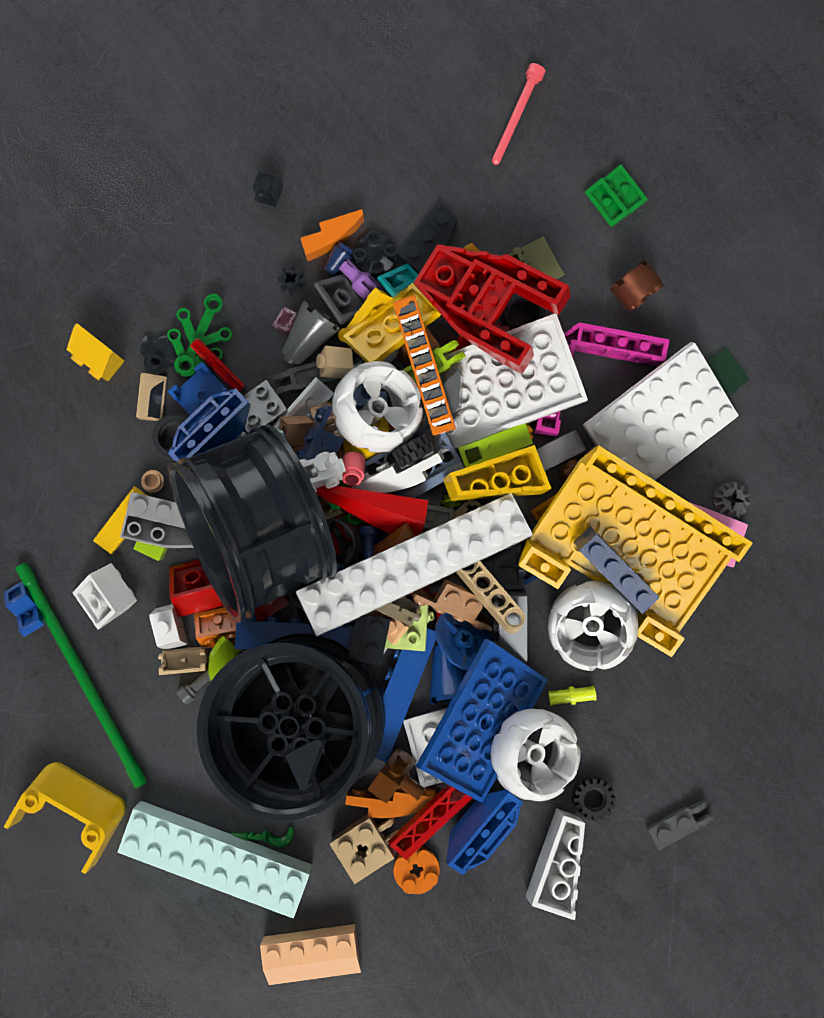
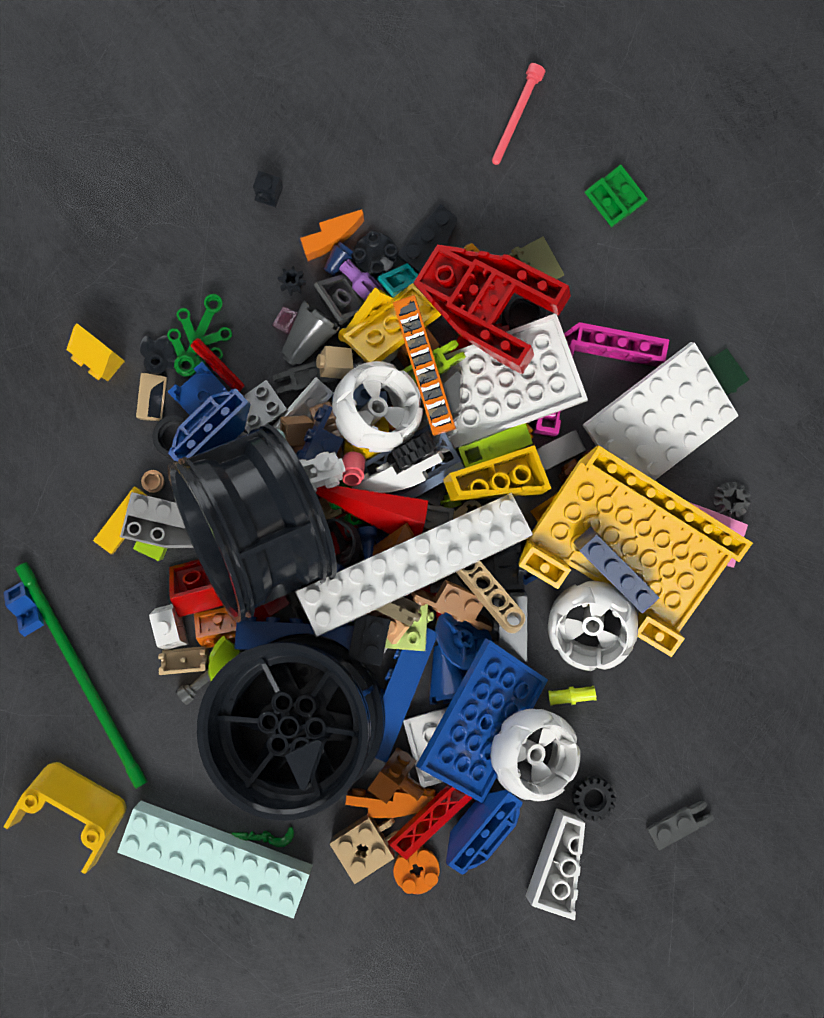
(104, 595): white slope -> none
(310, 954): light nougat slope -> none
(636, 284): copper brick -> none

